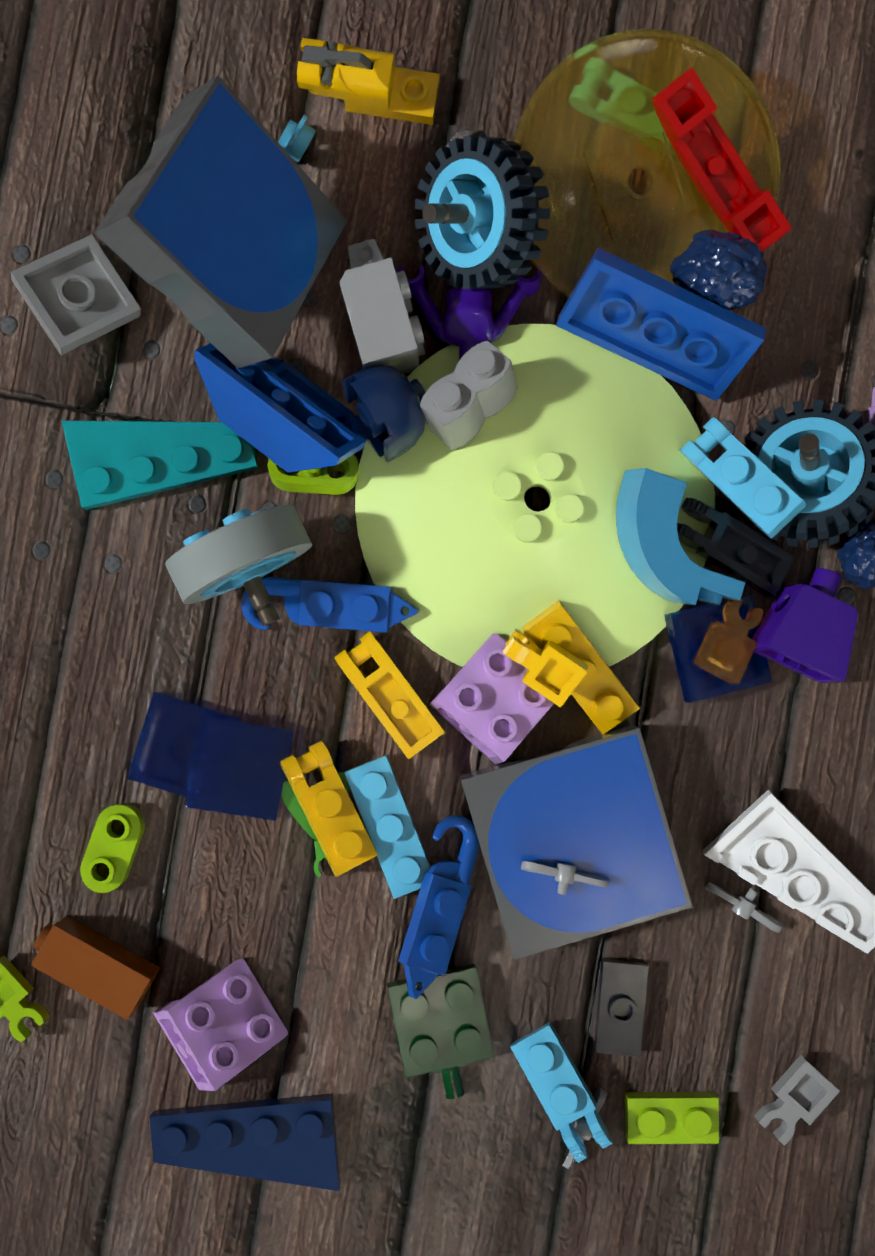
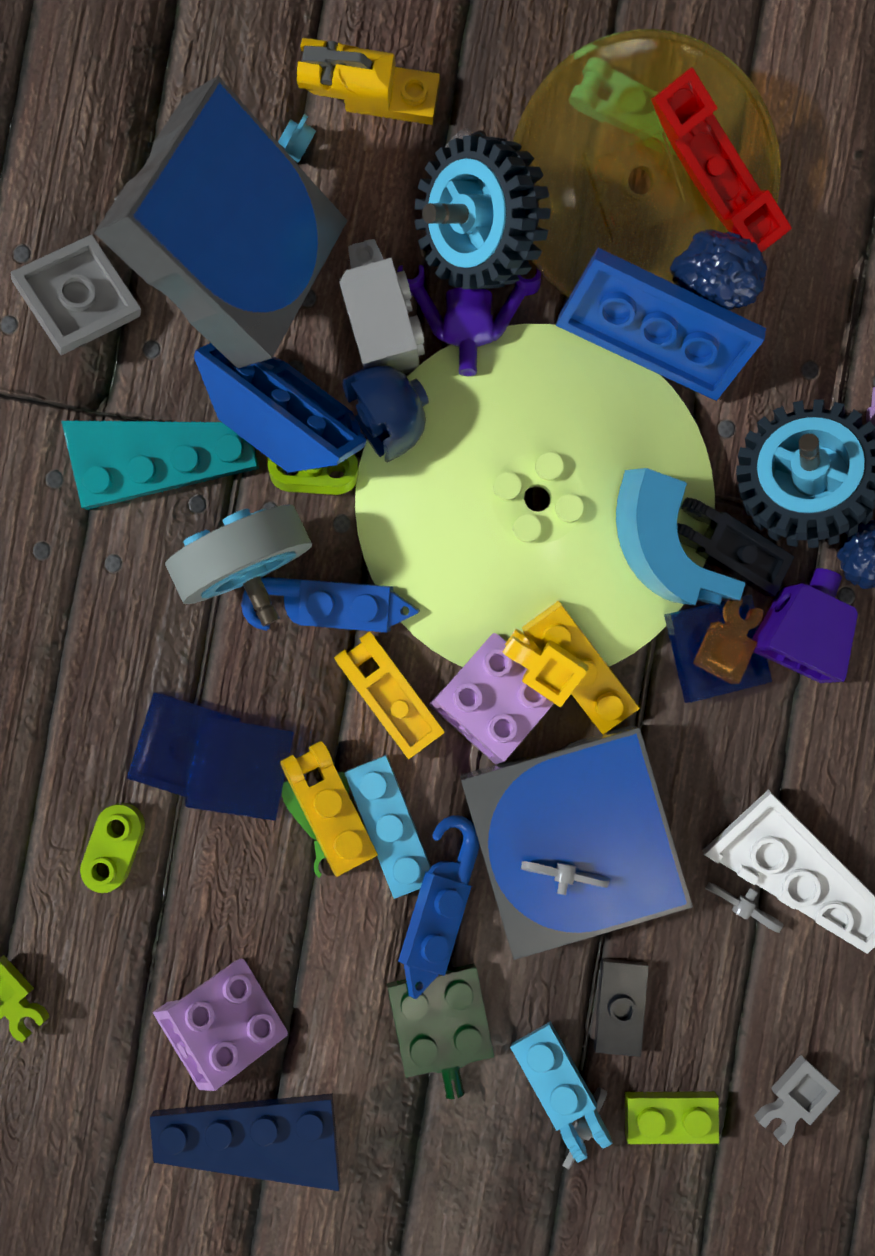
(94, 966): dark orange brick -> none
(476, 390): light grey brick -> none
(744, 479): medium azure plate -> none

